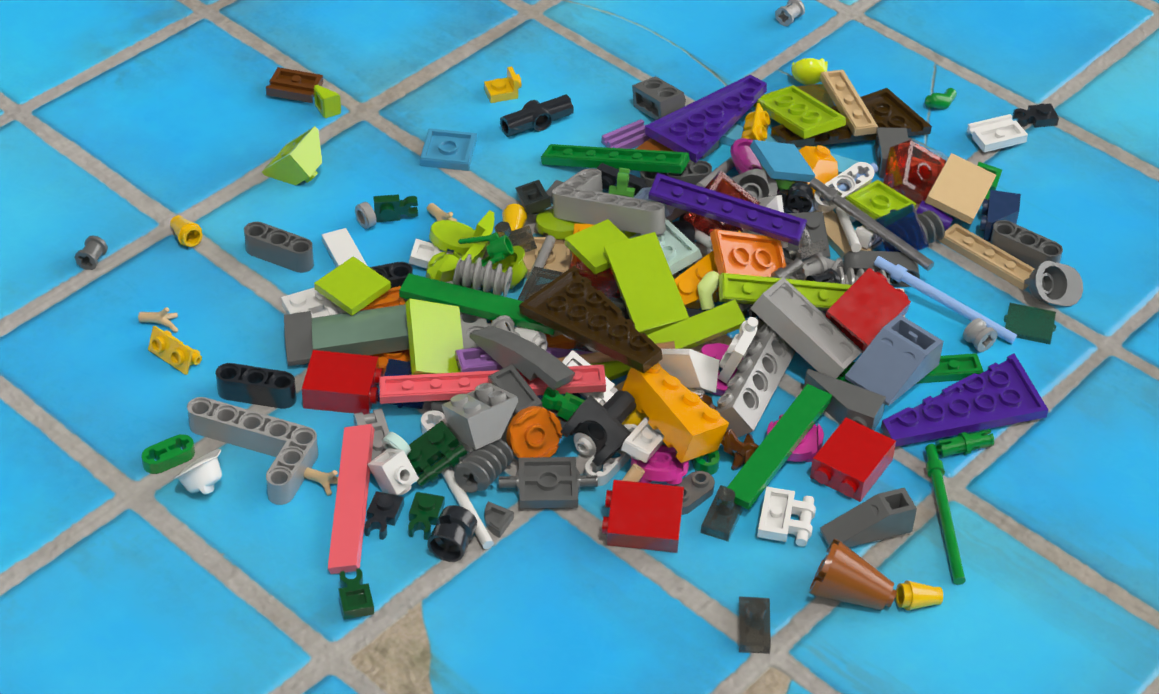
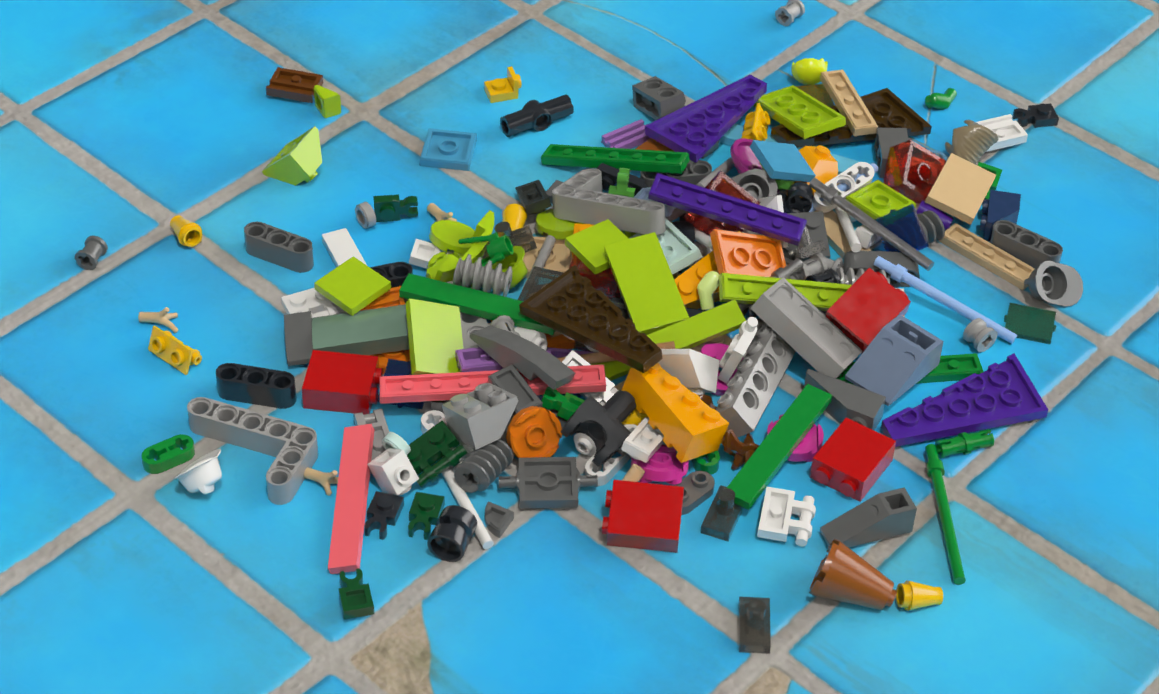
(971, 141): none -> dark tan hair

